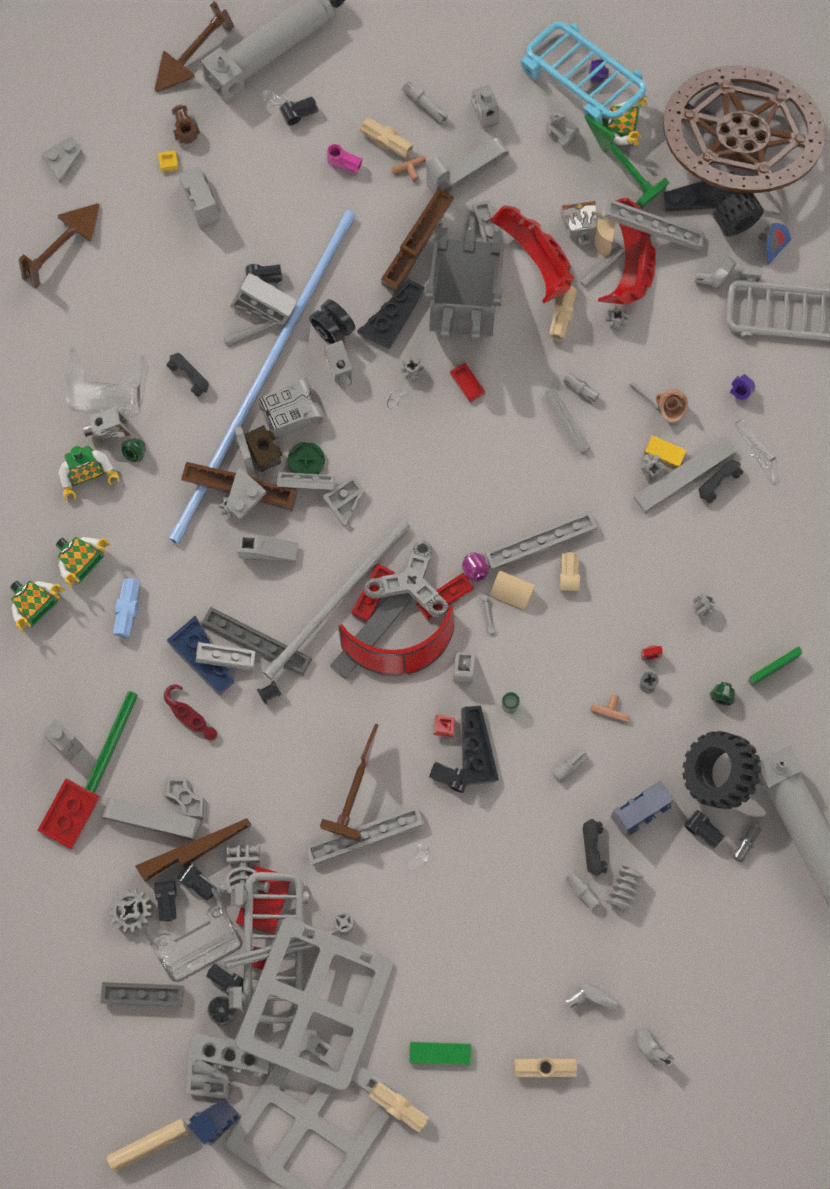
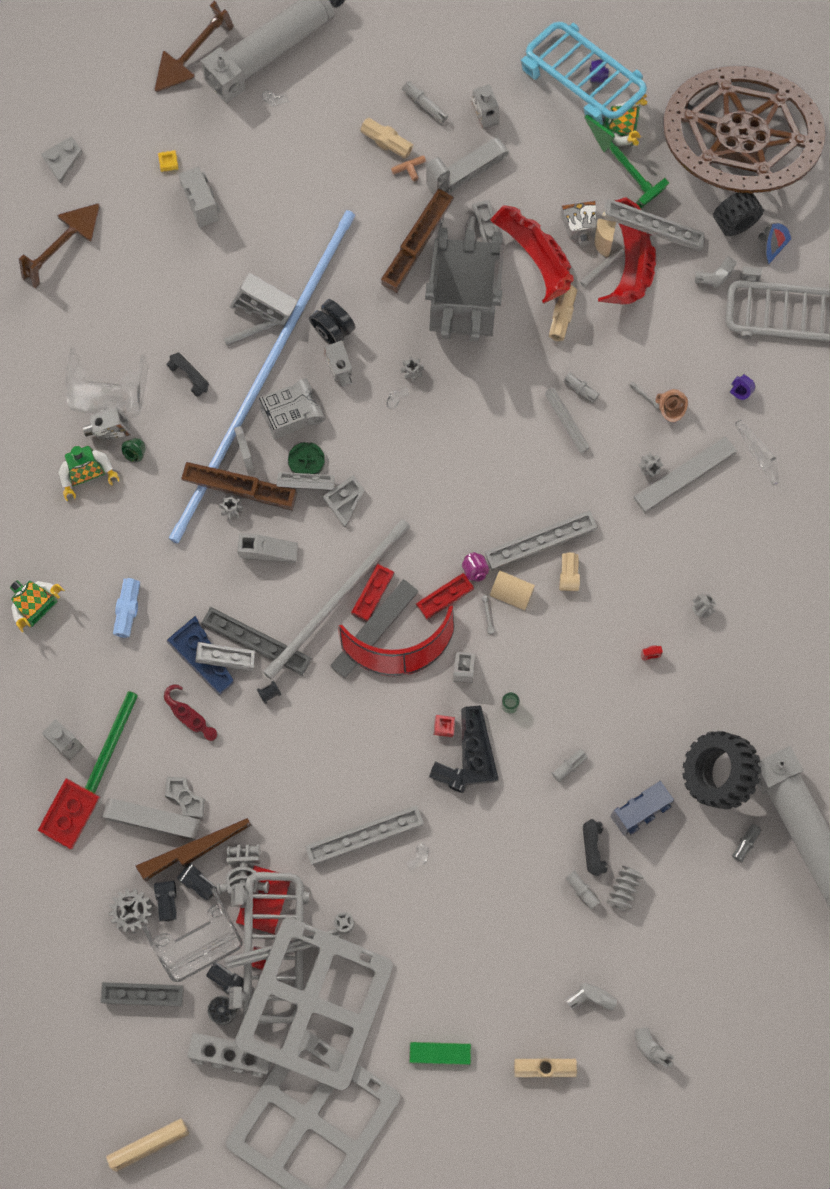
(79, 557): torso -> none
(184, 124): reddish brown connector -> none
(206, 1080): light grey wing -> none
(213, 1121): dark blue wedge -> none
(244, 494): light grey wing -> none
(266, 273): black piece -> none
(267, 458): dark brown brick -> none
(294, 112): black piece -> none
(341, 826): reddish brown piece -> none
(344, 160): dark pink piece -> none
(392, 316): black wing -> none
(398, 583): light grey piece -> none
(398, 1106): tan piece -> none
(467, 382): red tile -> none
(562, 128): light grey piece -> none
(610, 711): nougat piece -> none
(616, 322): light grey gear -> none
(645, 686): dark grey bush -> none
(666, 451): yellow tile -> none
(695, 197): black wing -> none
(700, 826): black piece -> none
(723, 694): dark green cone -> none
(730, 468): black piece -> none
(775, 666): green tile -> none

